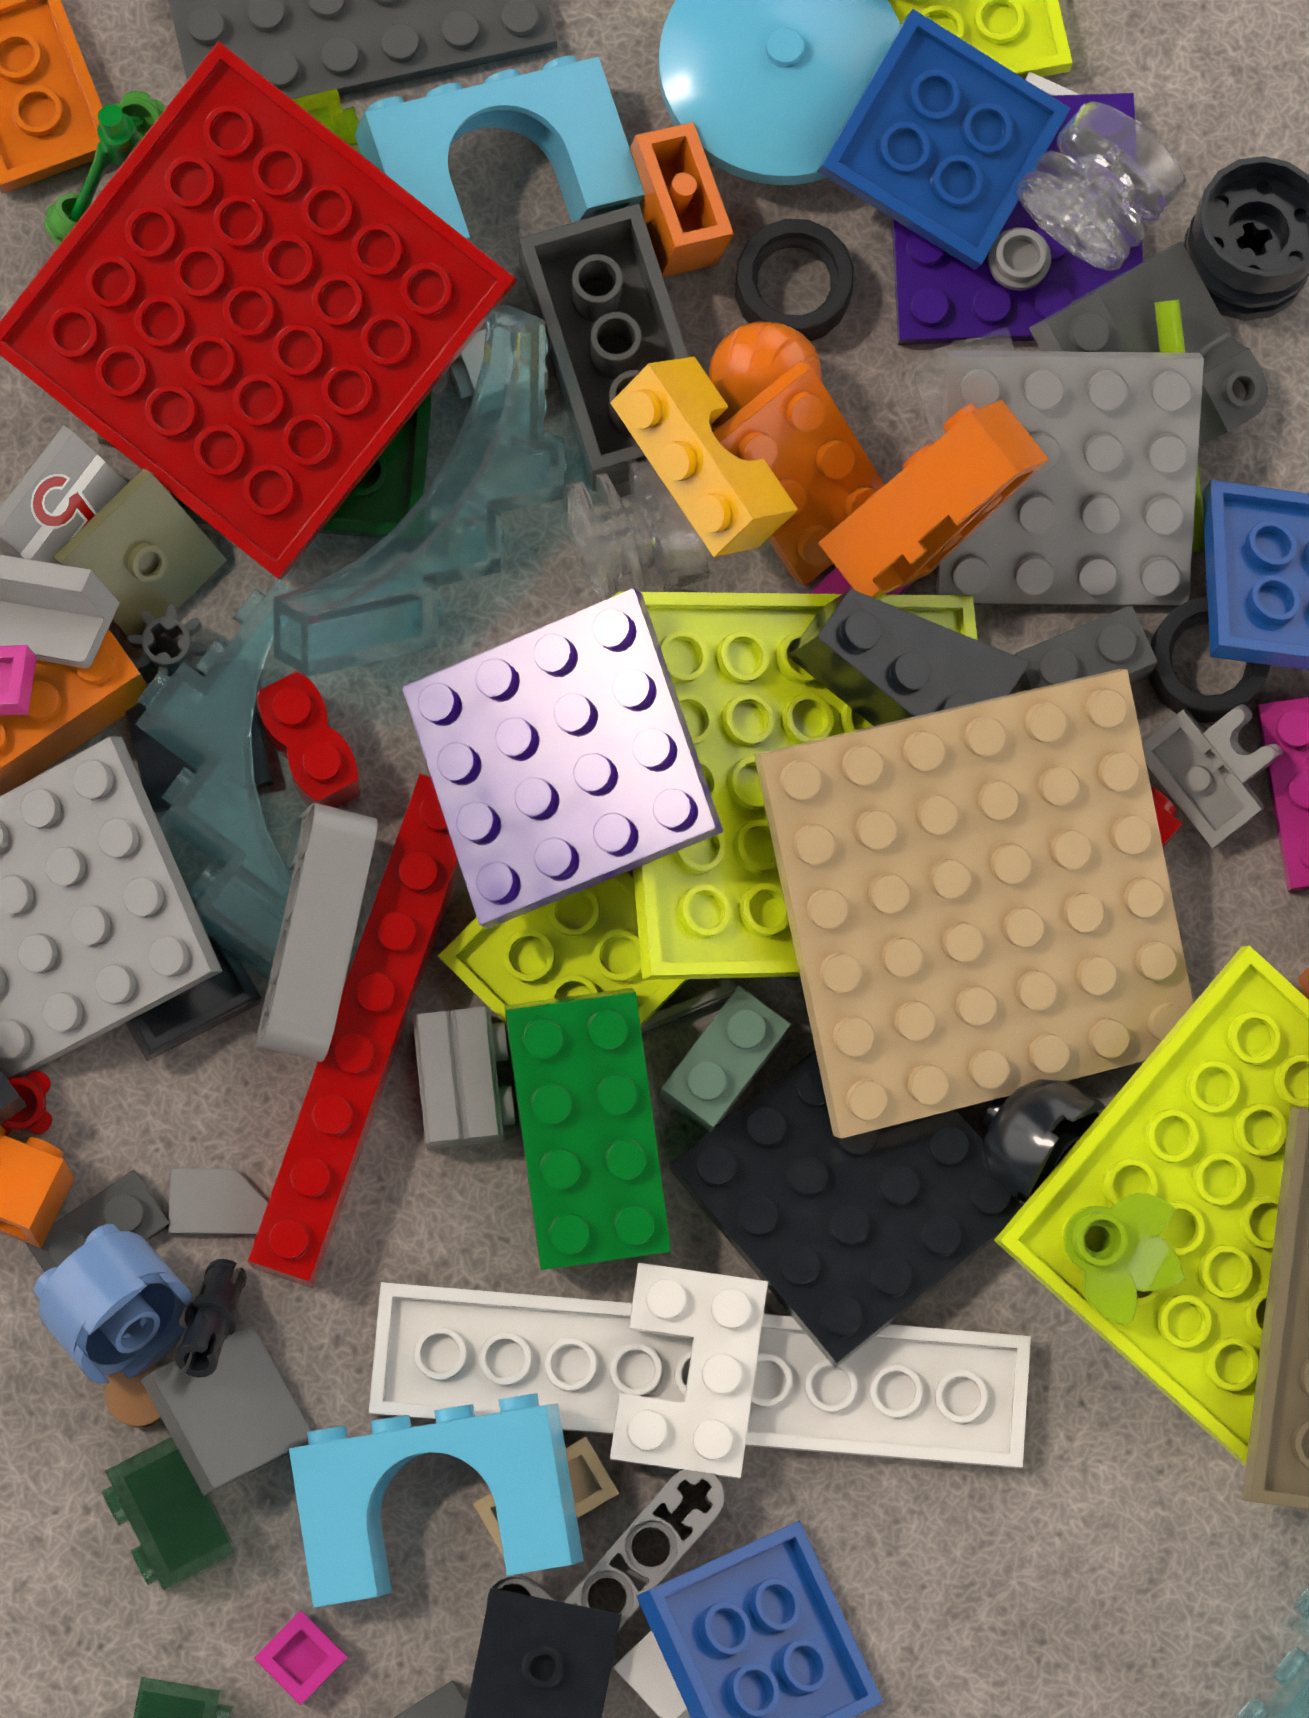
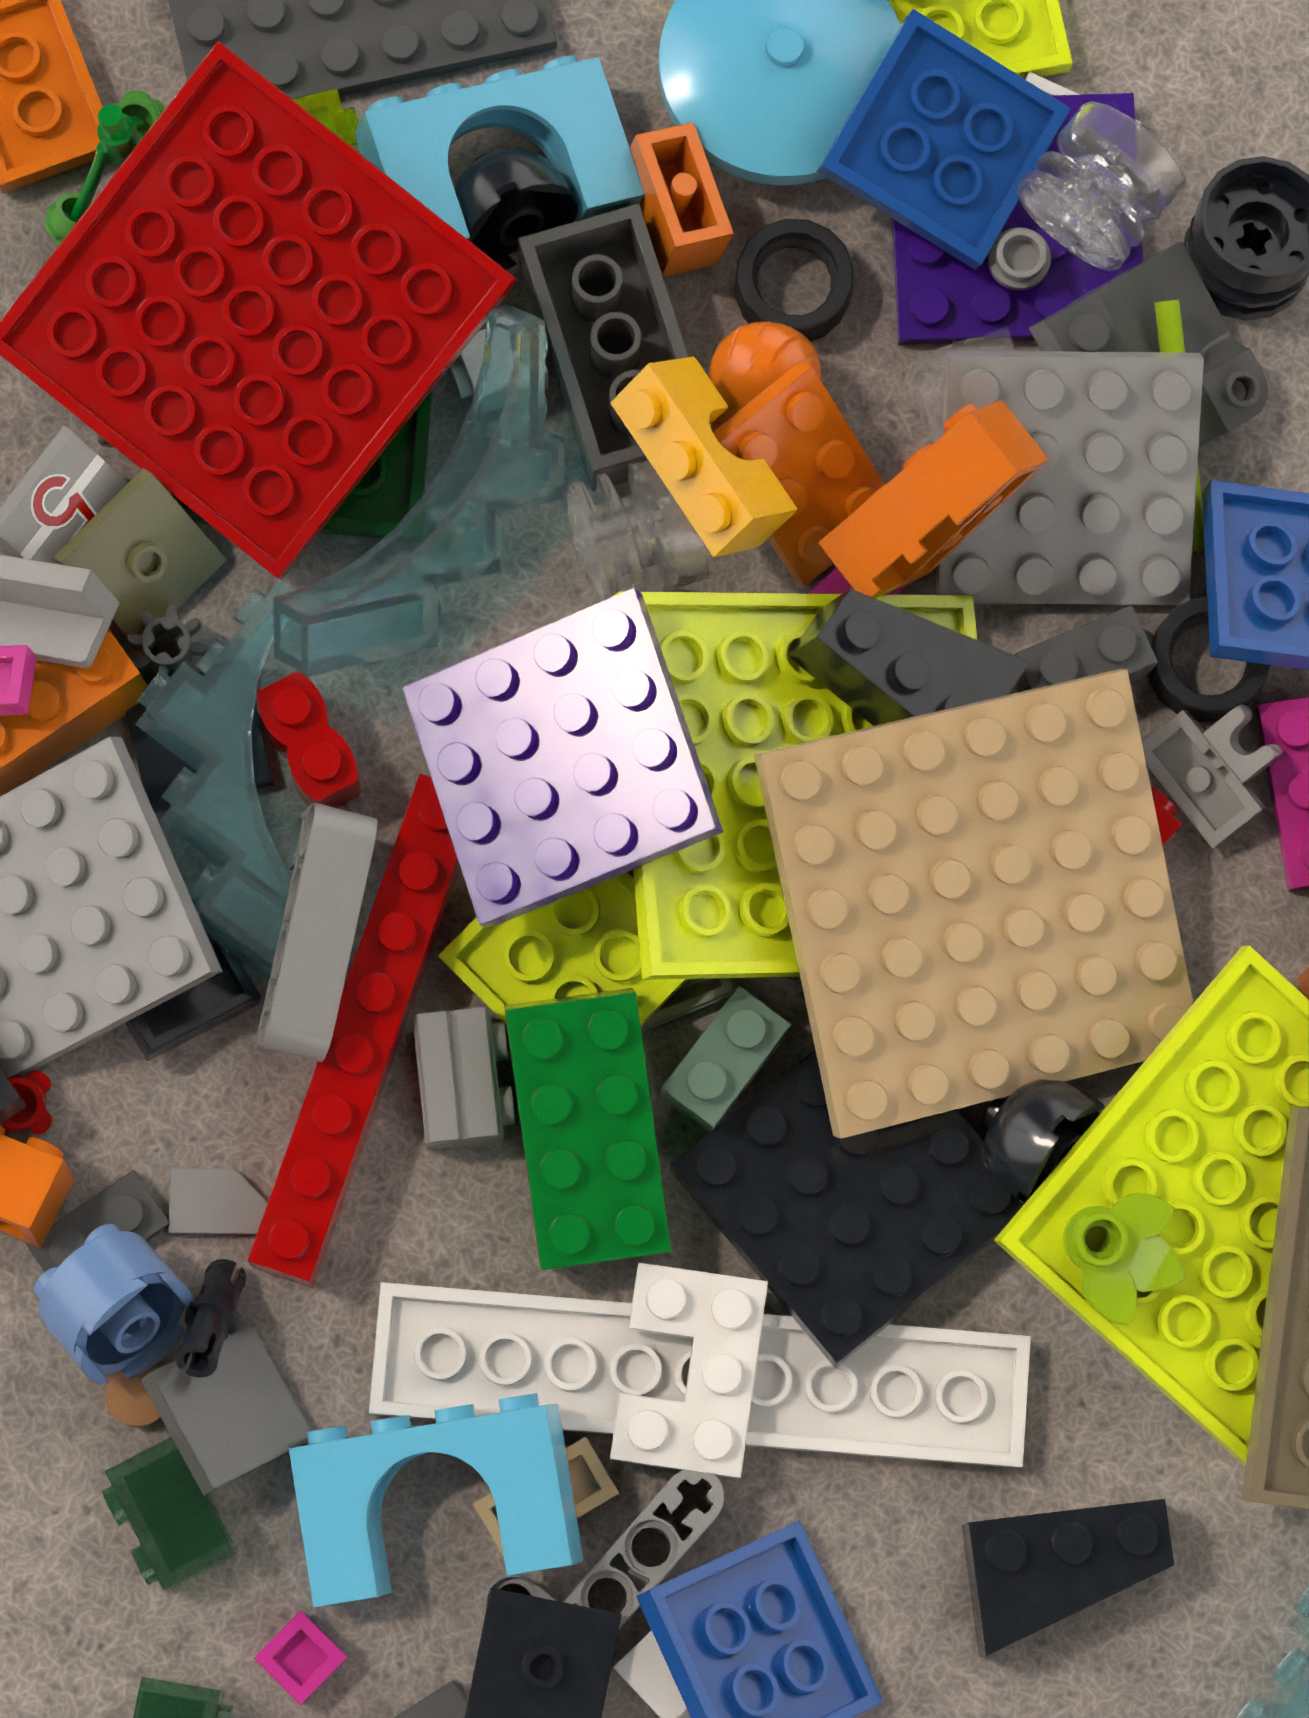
(512, 197): none -> black cylinder
(1058, 1563): none -> black wedge

